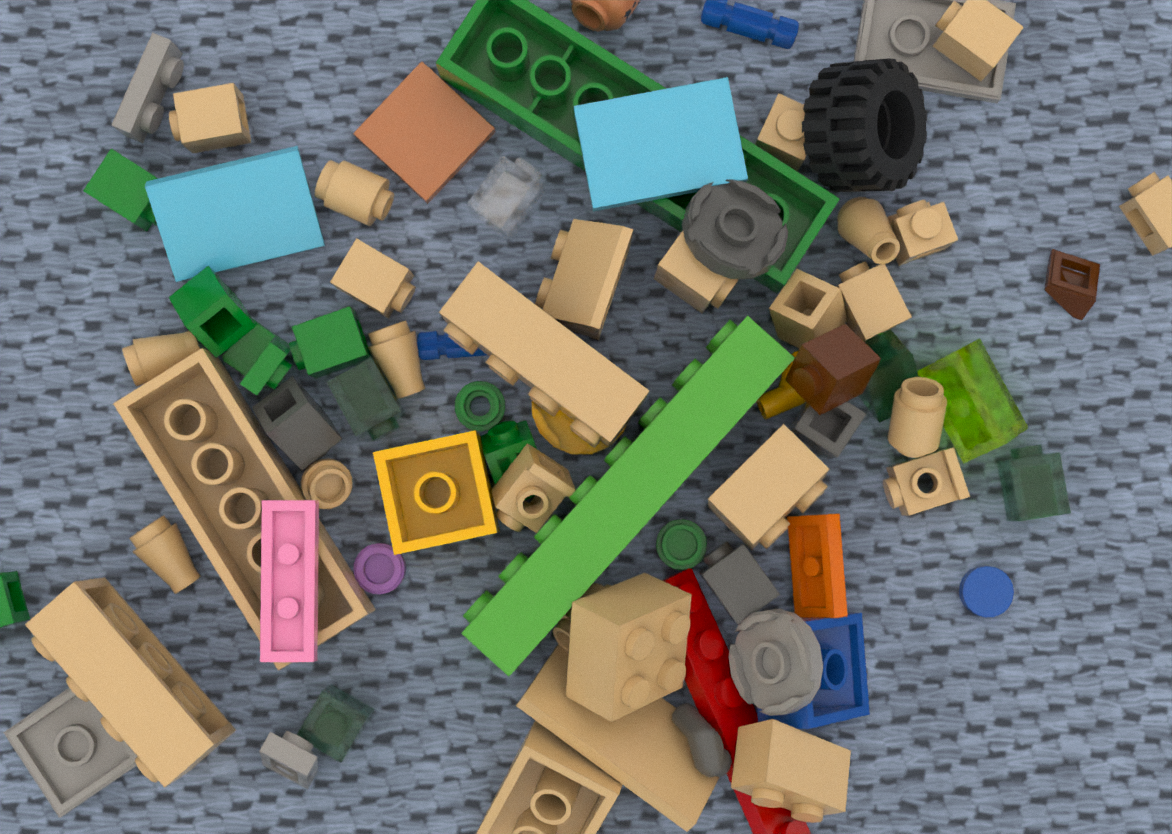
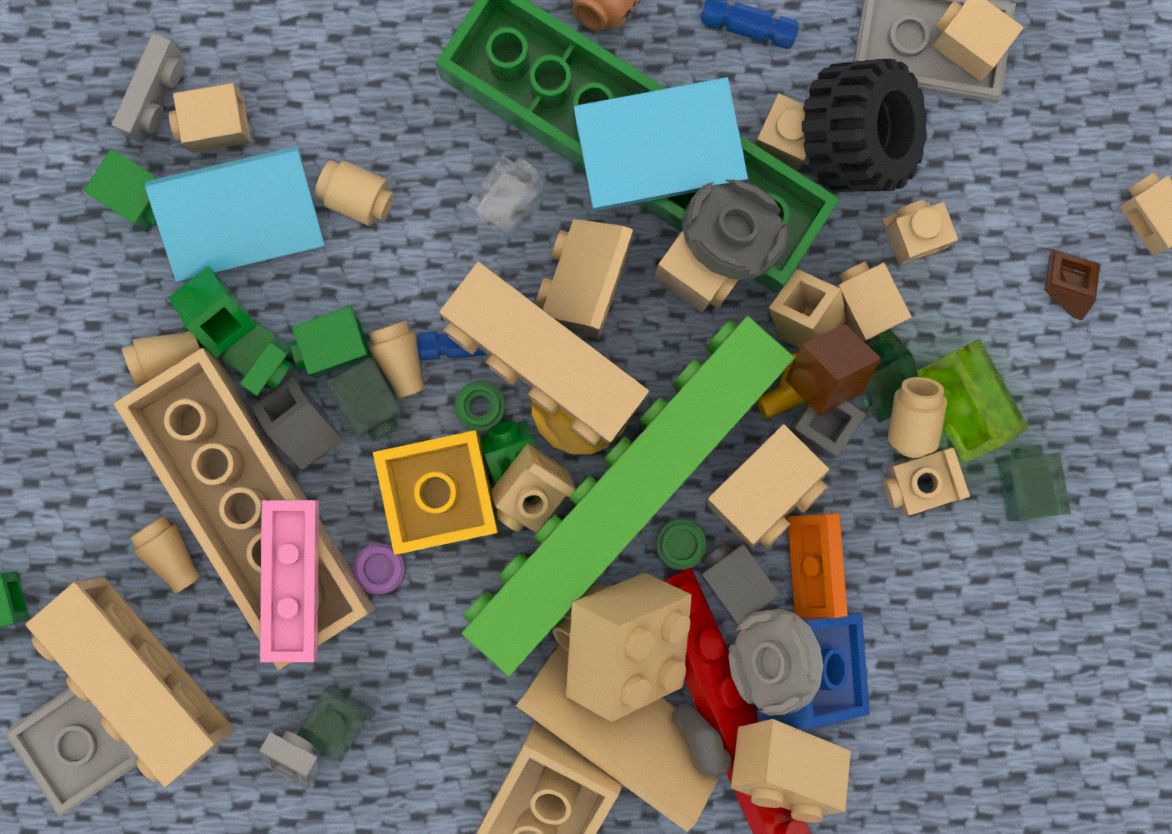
(326, 482): tan plate -> none
(374, 279): tan brick -> none
(424, 132): nougat tile -> none
(867, 228): tan cone -> none
(986, 591): blue tile -> none

